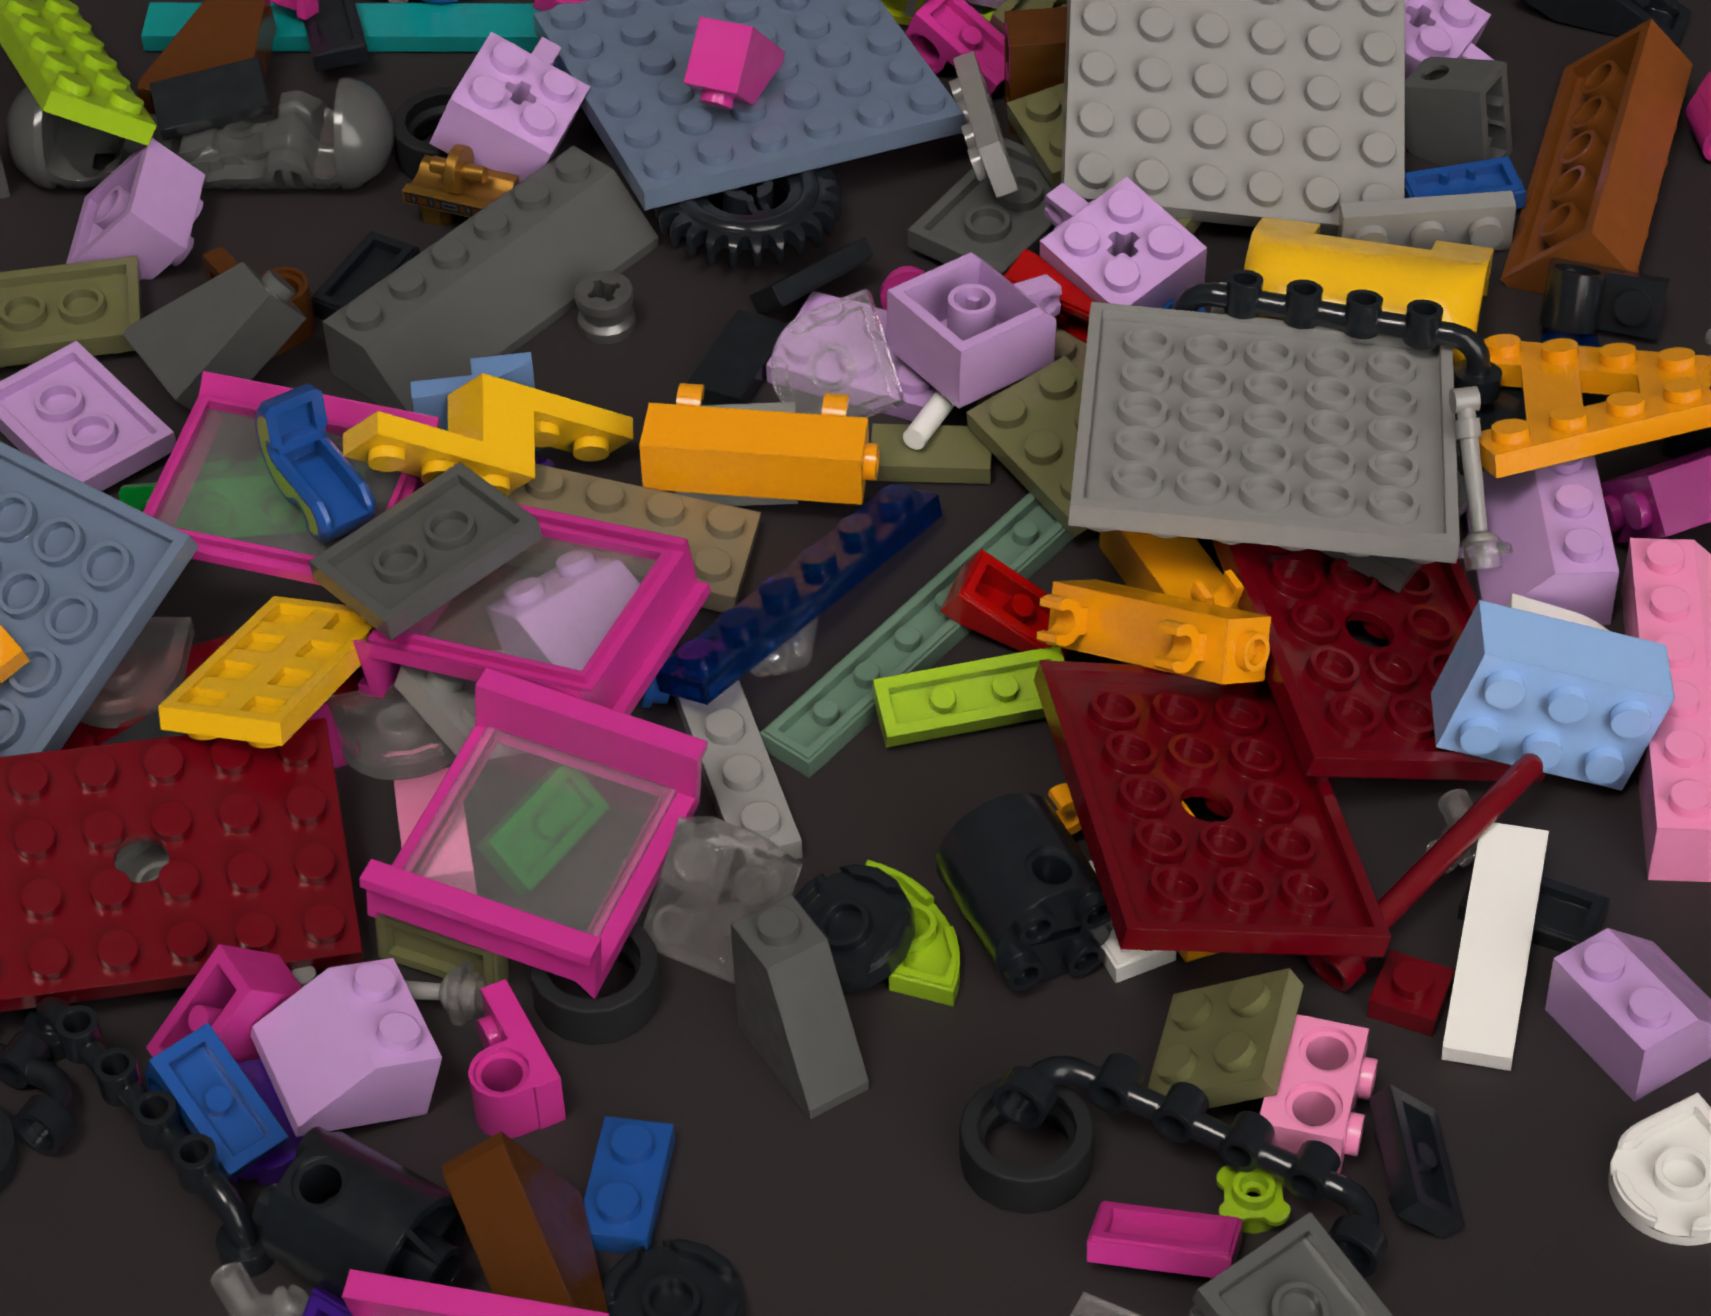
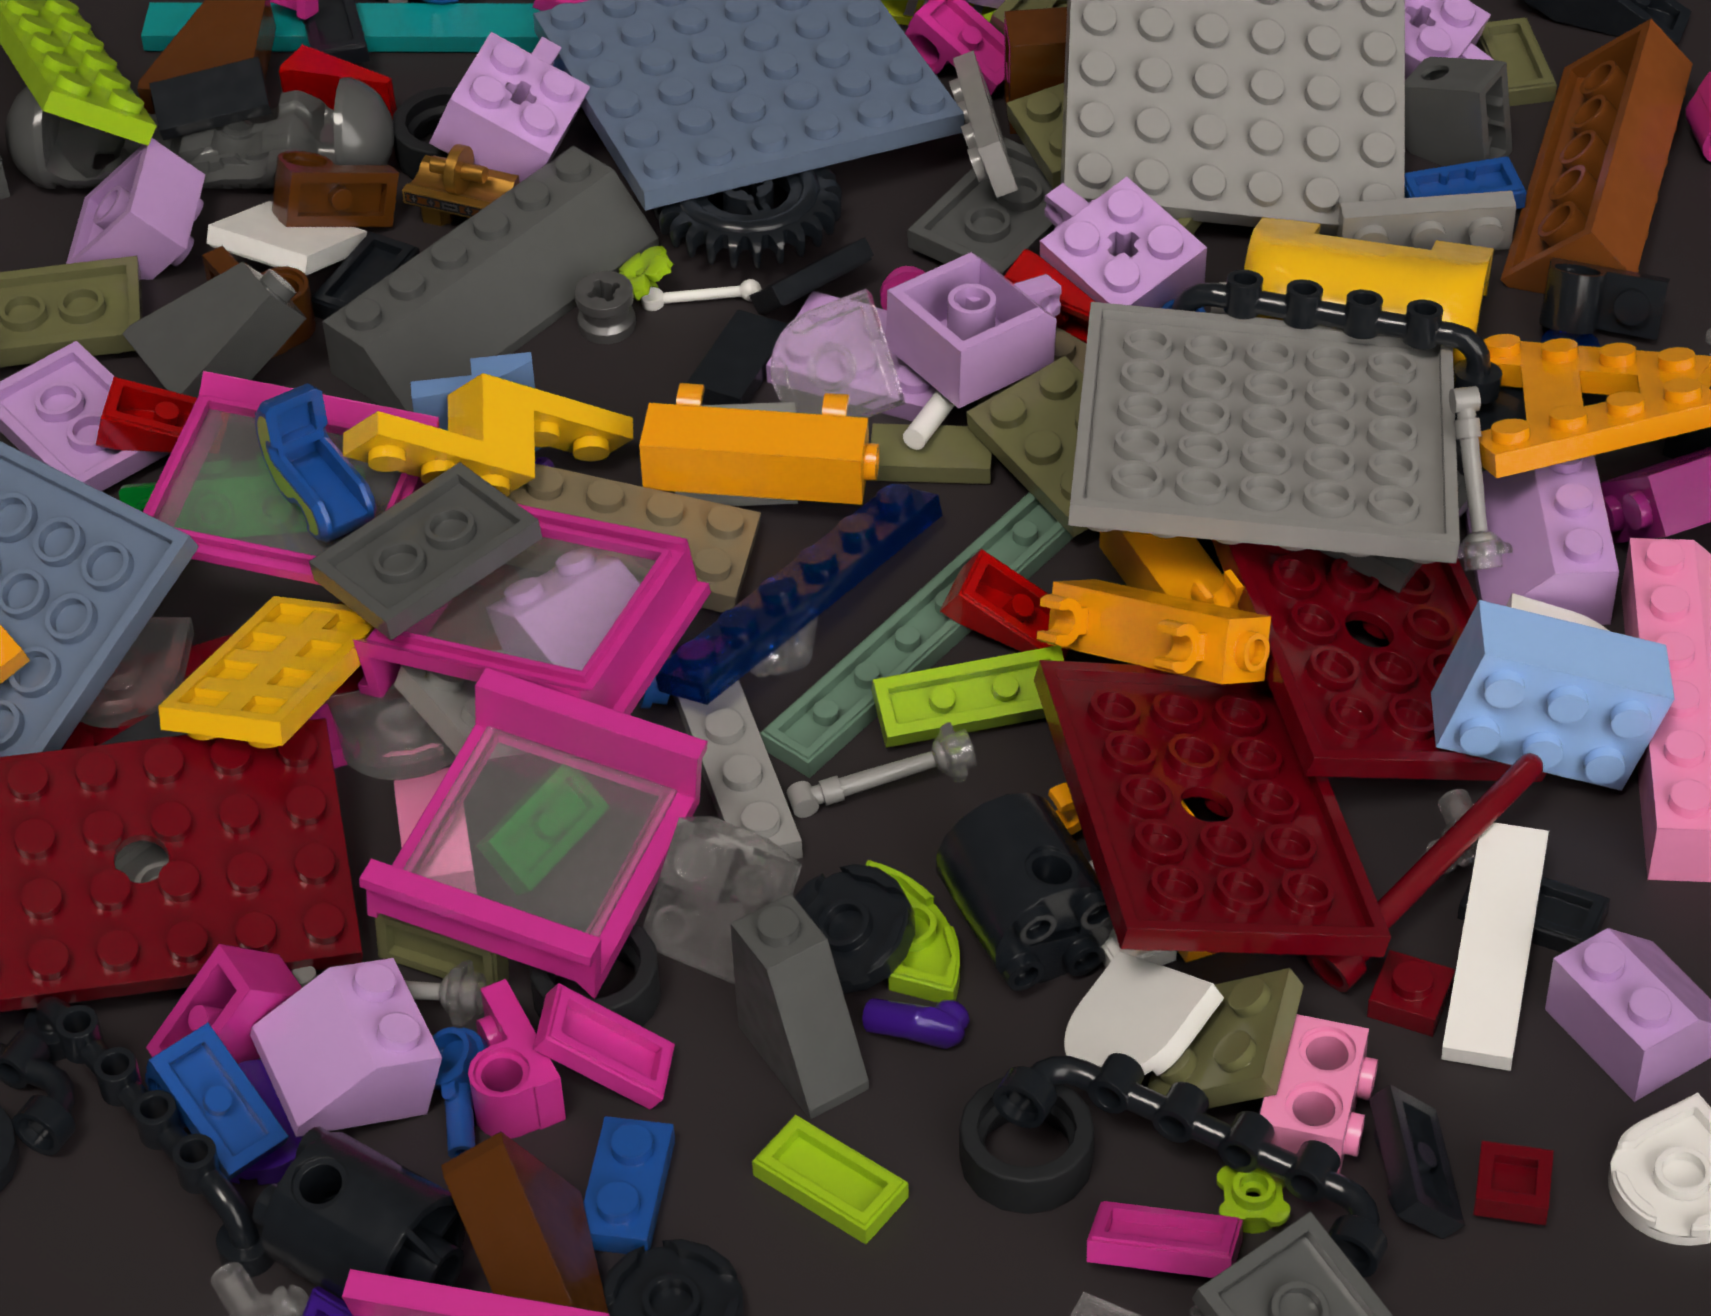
(142, 417): none -> red slope
(263, 238): none -> white tile
(320, 74): none -> red slope
(322, 194): none -> reddish brown plate
(457, 1050): none -> blue plate
(604, 1046): none -> dark pink tile
(646, 269): none -> lime plant
(657, 298): none -> white hinge
(730, 63): dark pink slope -> none
(830, 1179): none -> lime tile
(928, 1025): none -> dark purple arm
(949, 753): none -> light grey piece
(1140, 1013): none -> white tile
(1513, 1182): none -> dark red plate
(1527, 69): none -> olive tile

